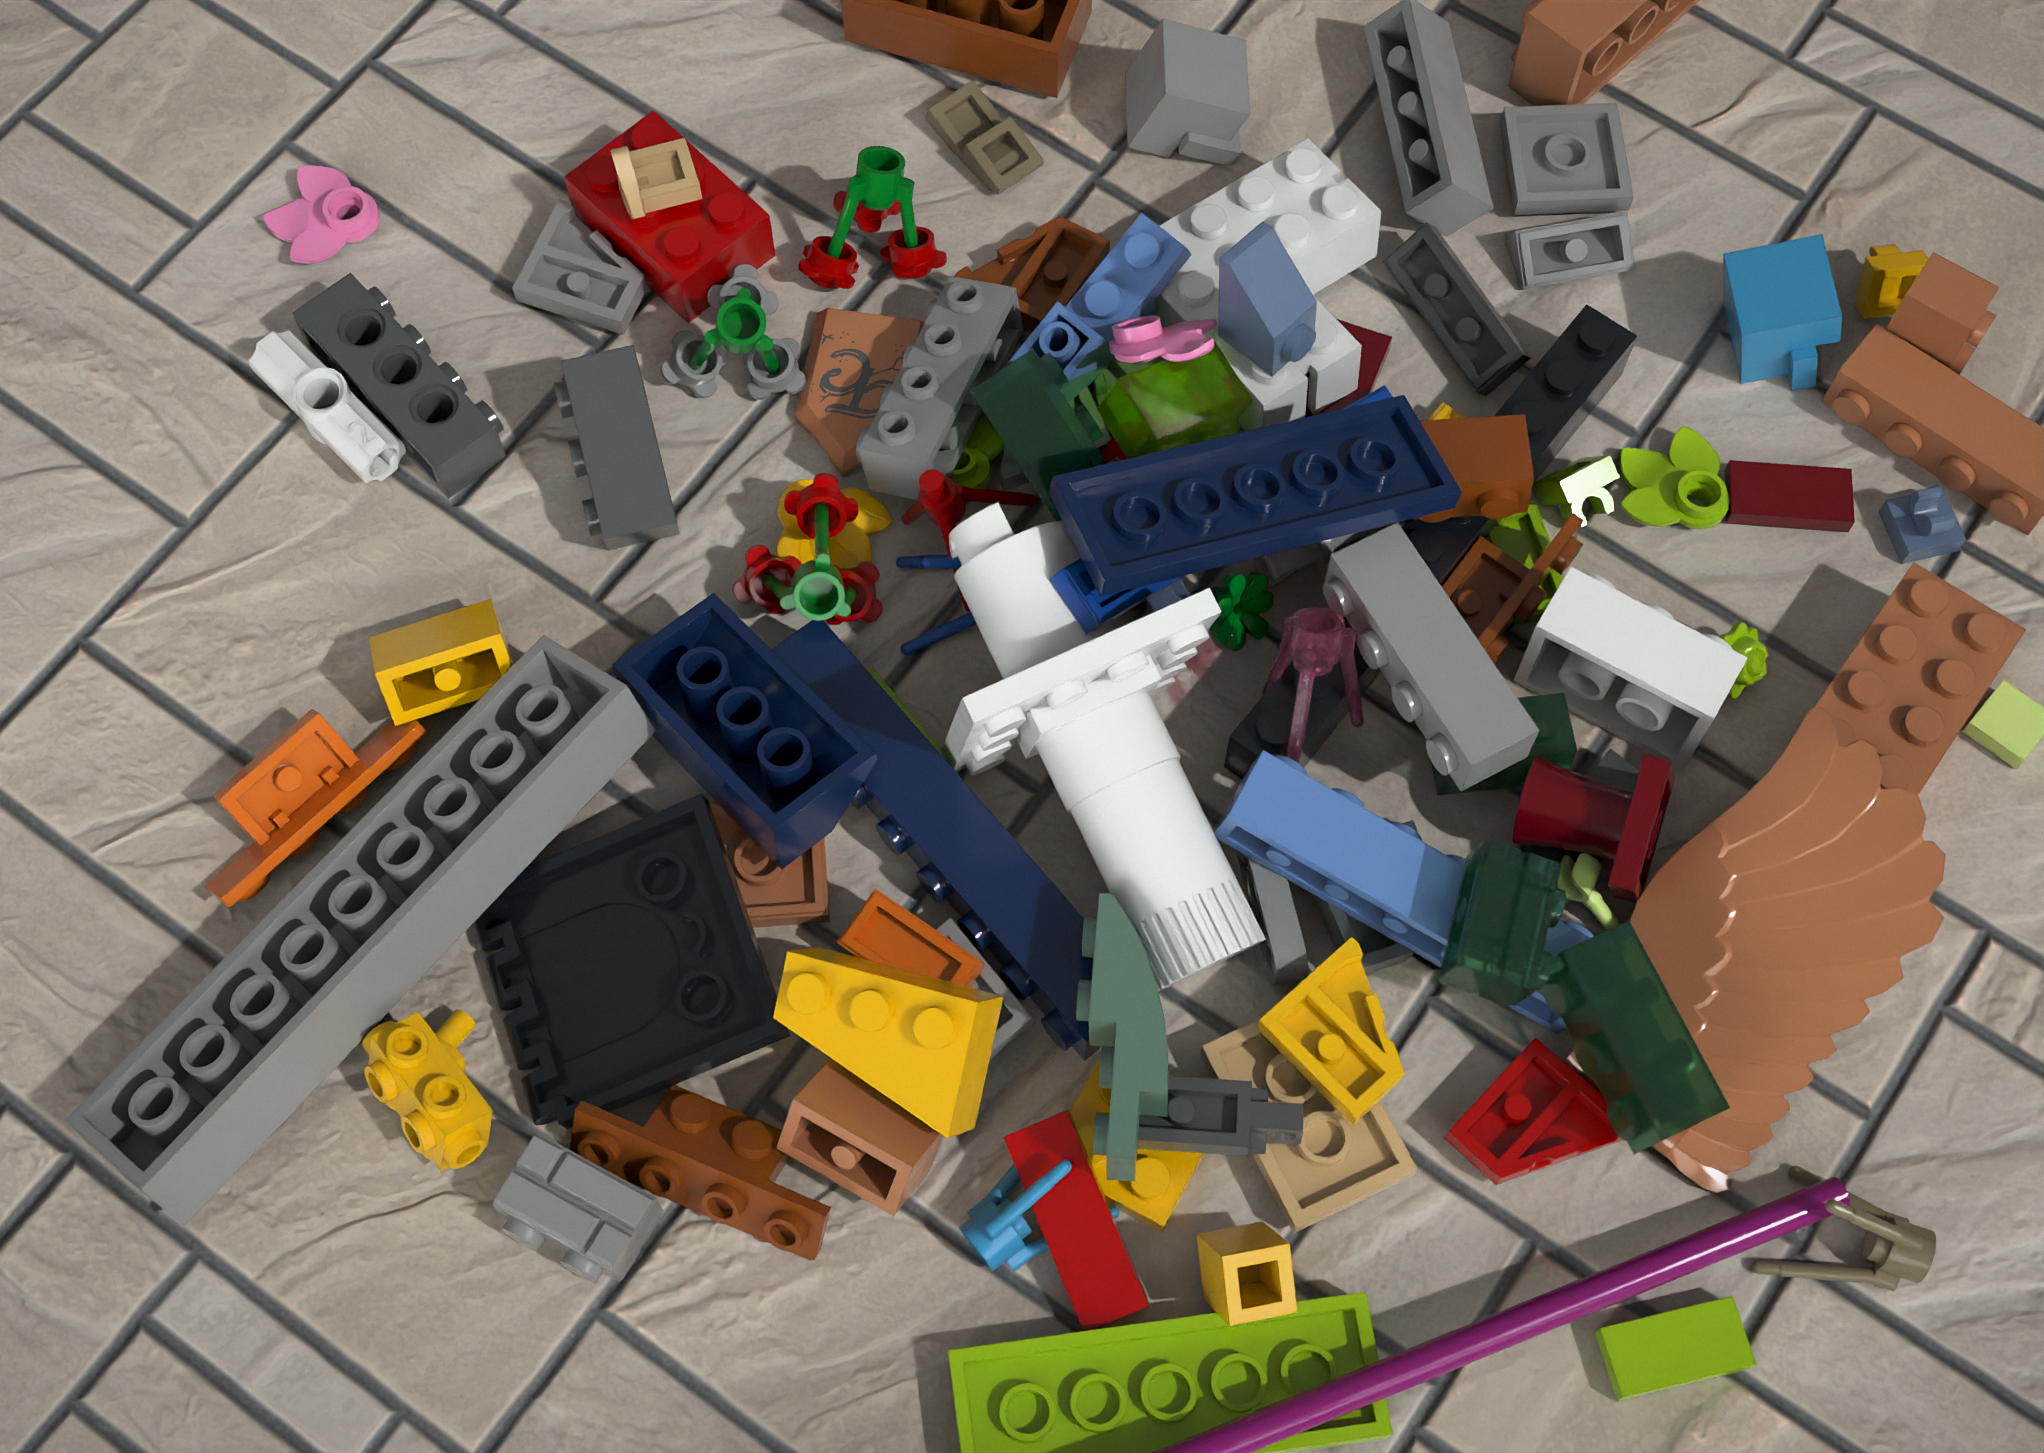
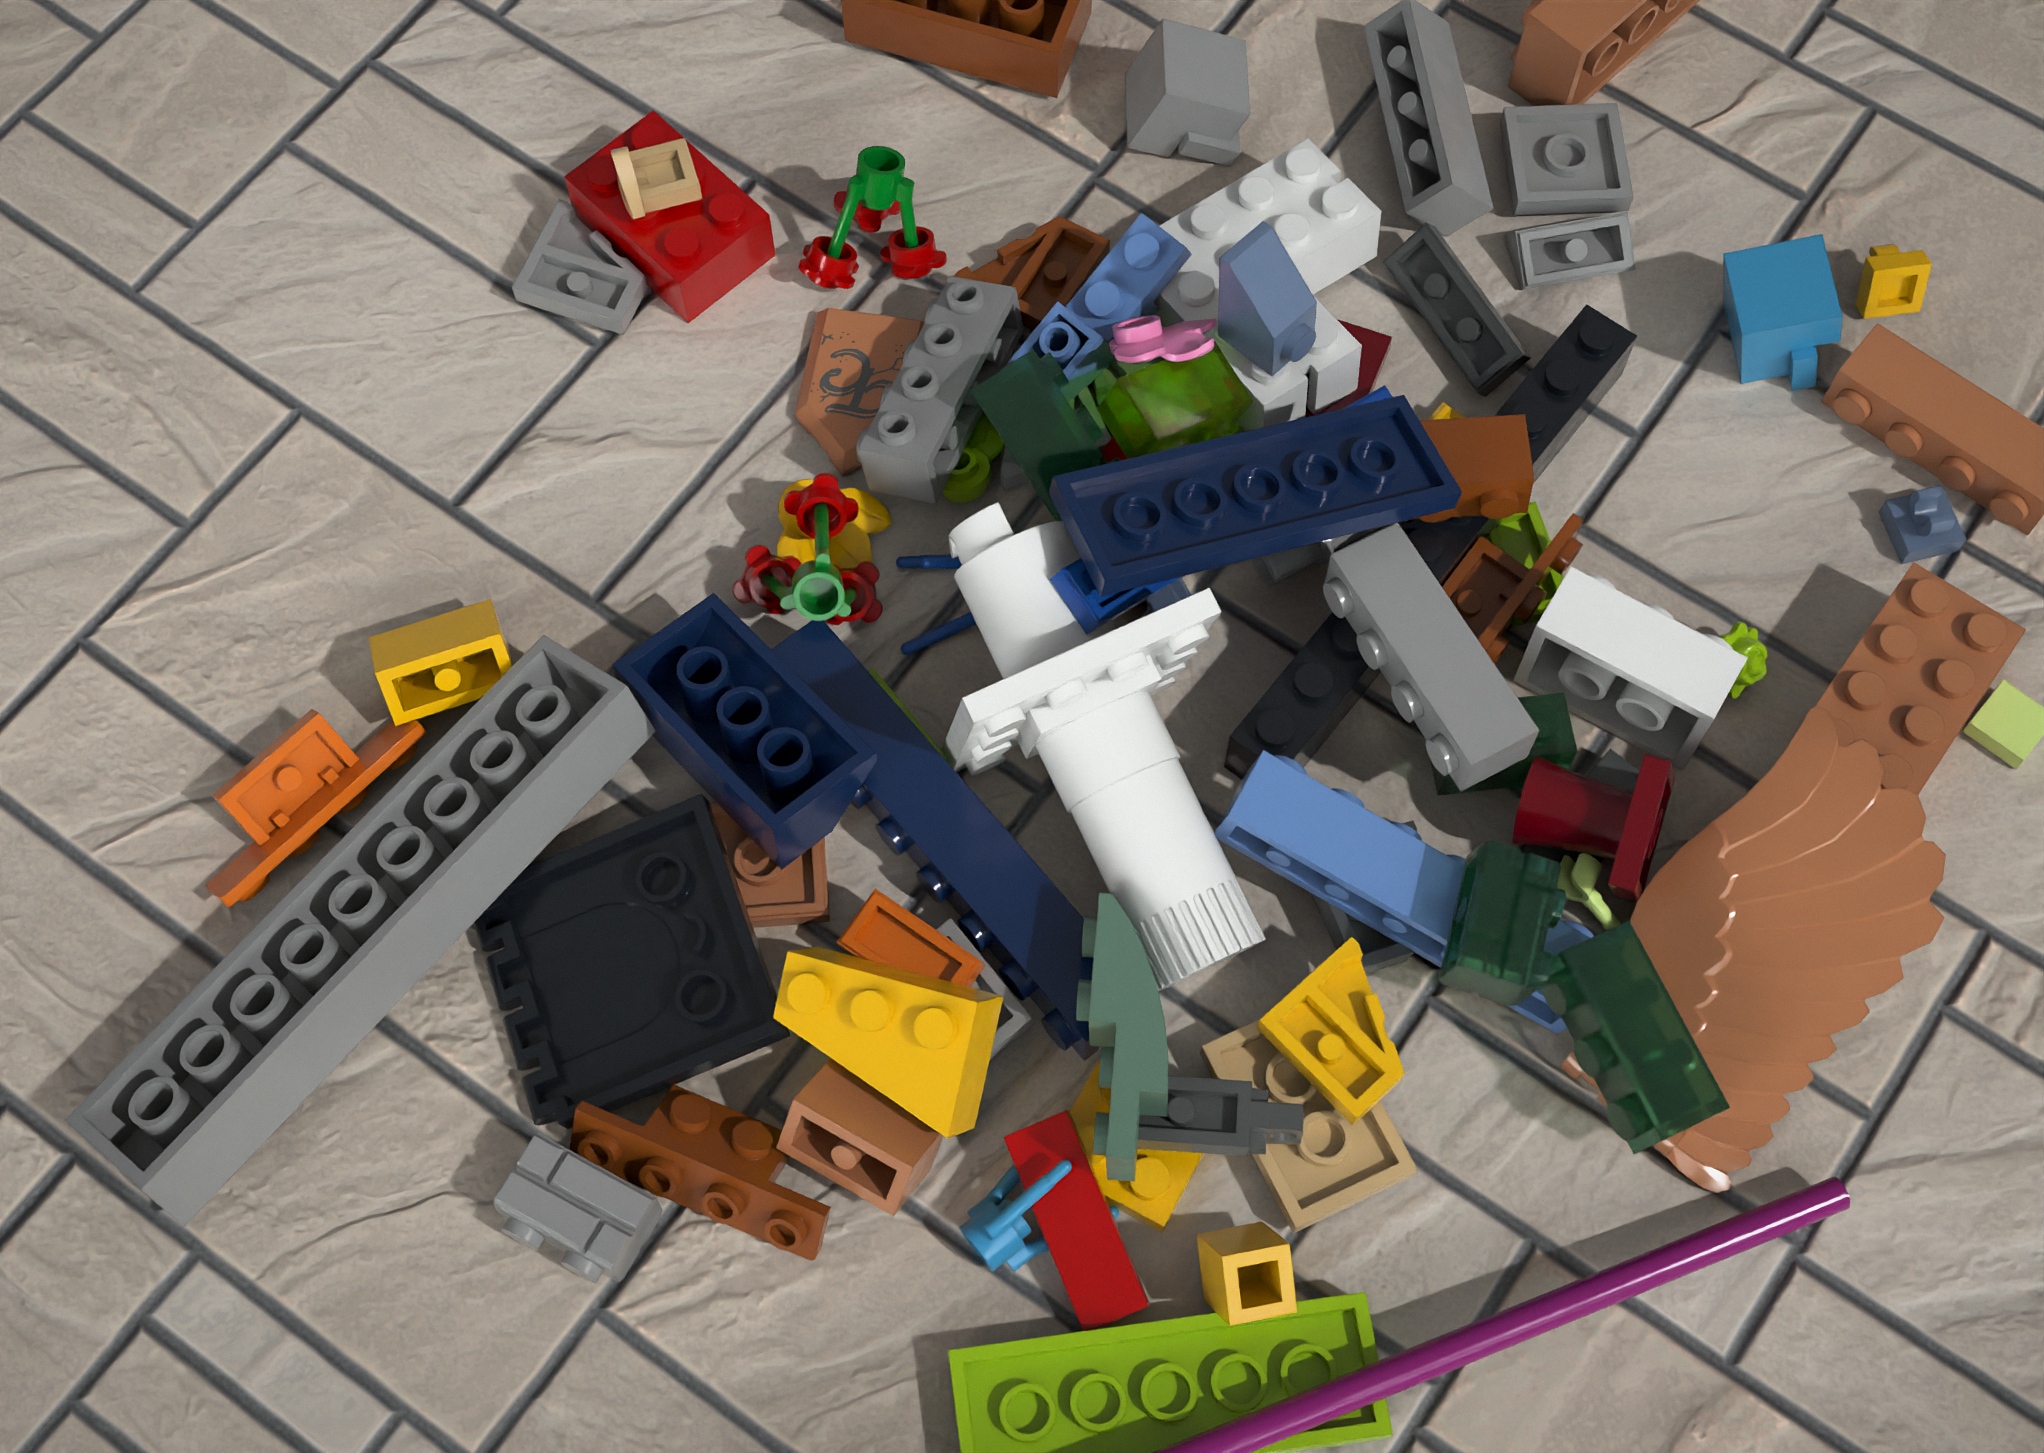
(318, 219): bright pink plate -> none
(344, 426): white piece -> none
(427, 1086): yellow brick -> none
(448, 451): dark grey brick -> none
(616, 448): dark grey wedge -> none
(741, 331): light grey plant -> none
(947, 502): red plant -> none
(982, 140): dark tan slope -> none
(1240, 604): green plant -> none
(1277, 917): light grey beam -> none
(1315, 642): clear pink plant -> none
(1532, 1118): red wing -> none
(1576, 483): tile -> none
(1667, 481): lime plate -> none
(1675, 1348): lime tile -> none
(1789, 496): dark red tile -> none
(1890, 1242): dark tan plant -> none
(1945, 312): nougat brick -> none

